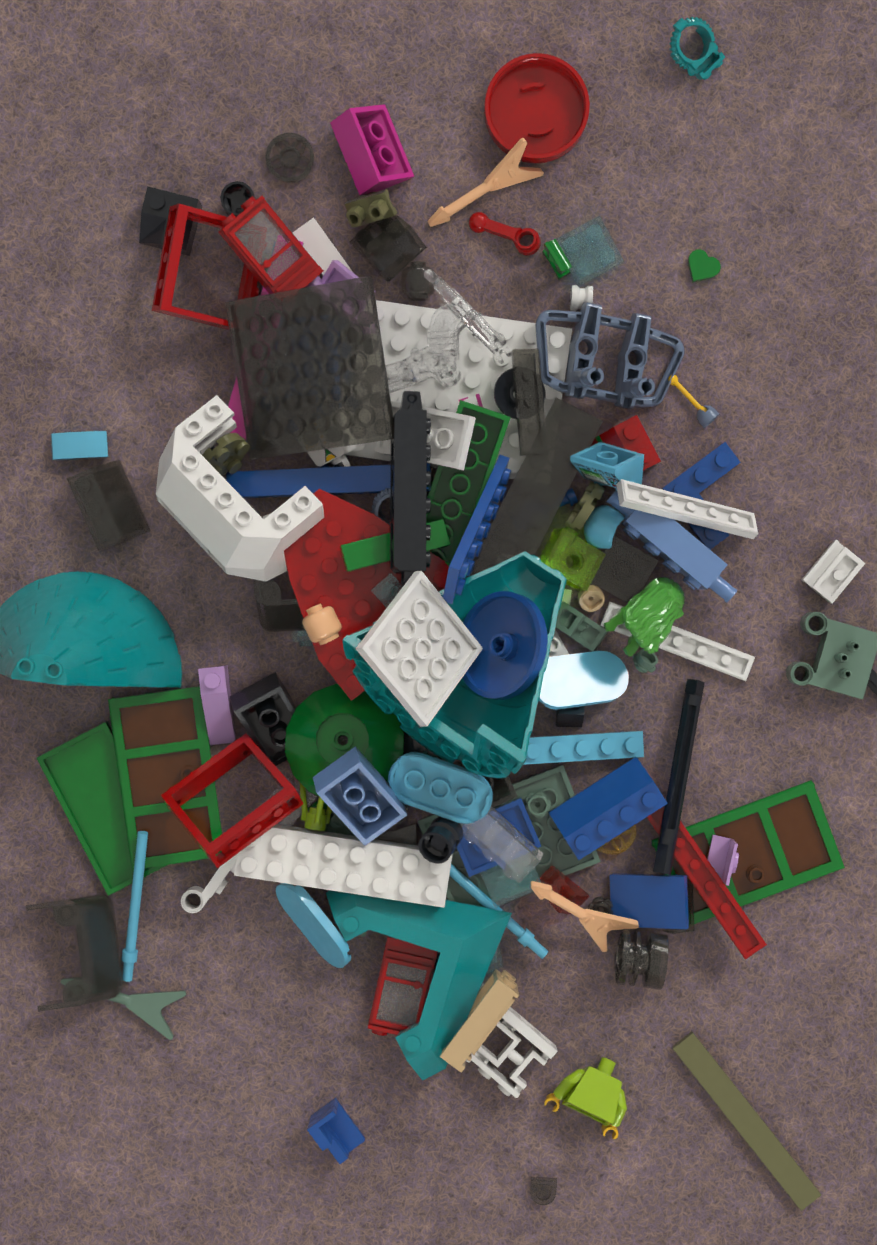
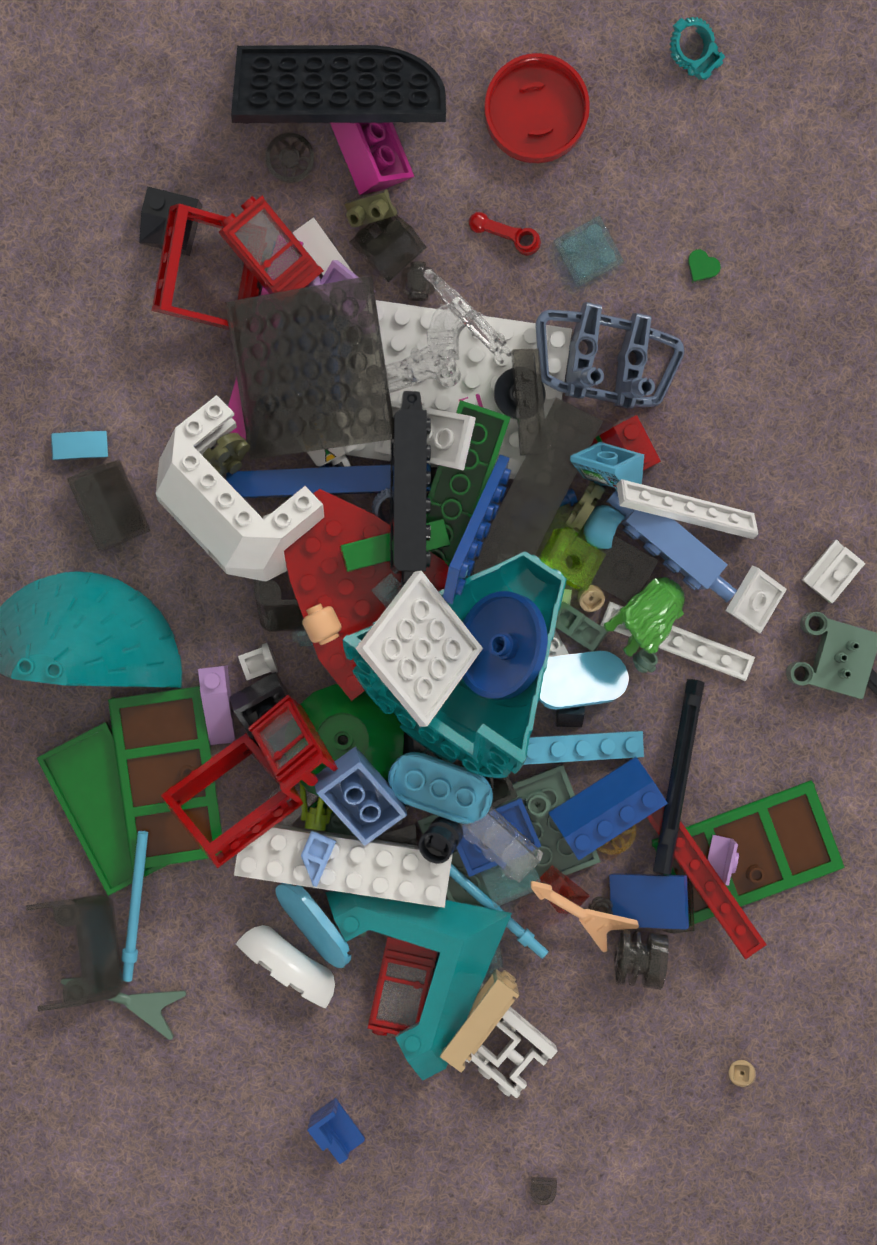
(216, 885): white plate -> none
(234, 196): black wheel -> none
(258, 662): none -> white tile
(288, 964): none -> white brick
(291, 745): none -> red door
(316, 855): none -> light blue tile
(334, 85): none -> black plate
(504, 175): light nougat piece -> none
(557, 258): green piece -> none
(579, 296): white wheel -> none
(593, 1095): lime torso -> none
(699, 478): blue plate -> none
(705, 414): hinge -> none
(742, 1073): none -> tan tile
(746, 1120): olive tile -> none
(756, 599): none -> white plate

